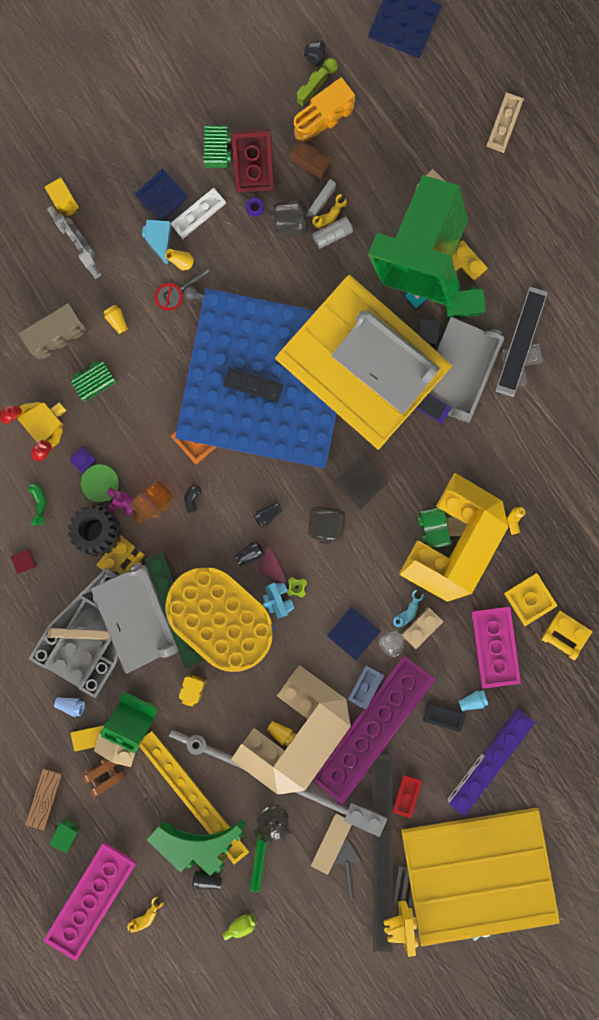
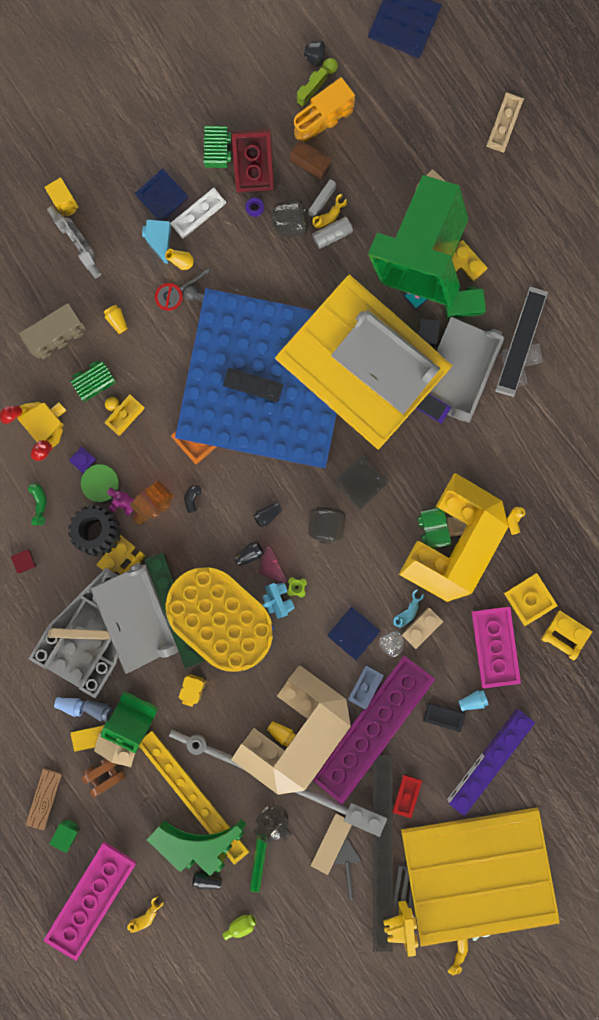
(98, 710): none -> sand blue cone
(123, 413): none -> yellow plate
(459, 957): none -> yellow arm

